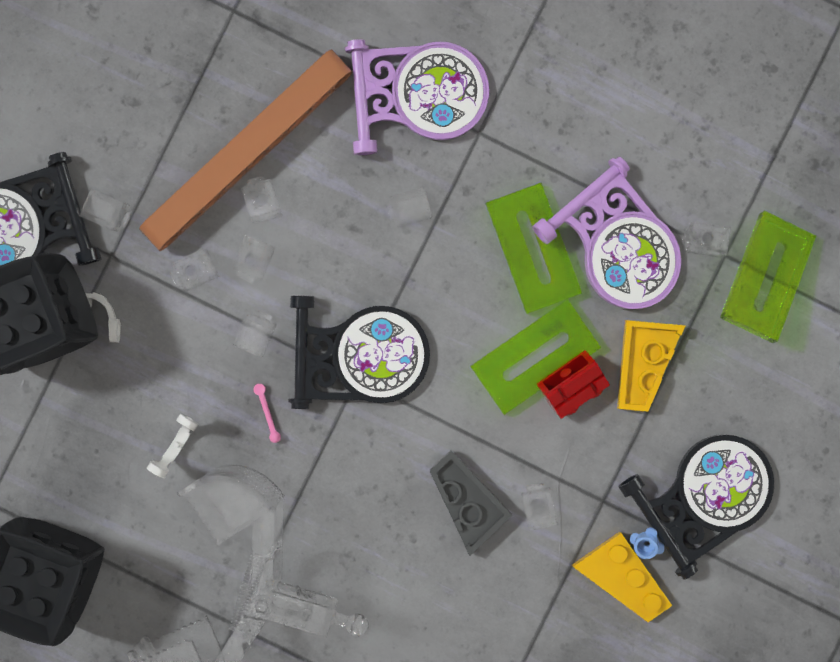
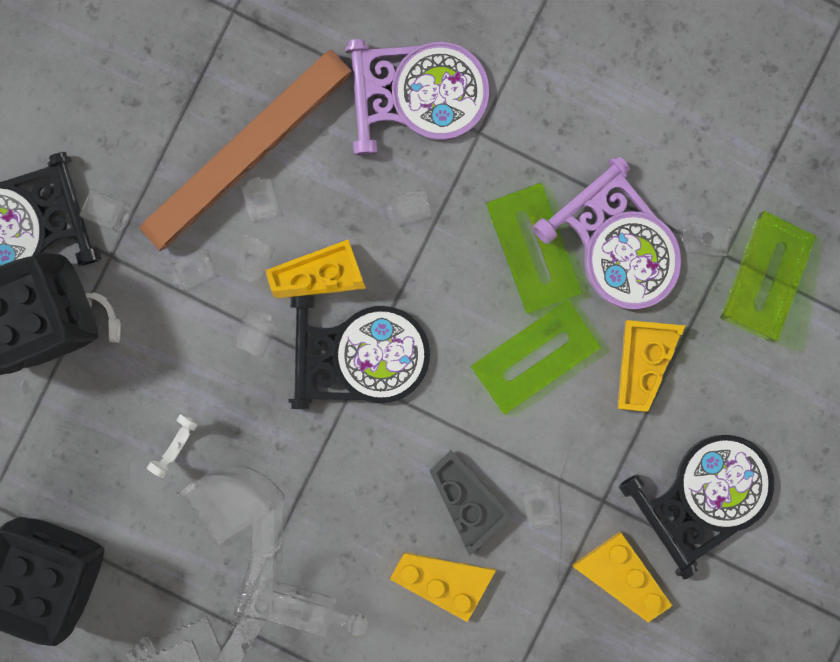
(260, 389): bright pink hinge -> none
(317, 273): none -> yellow wing
(445, 583): none -> yellow wing
(573, 384): red brick -> none
(644, 551): light blue plate -> none

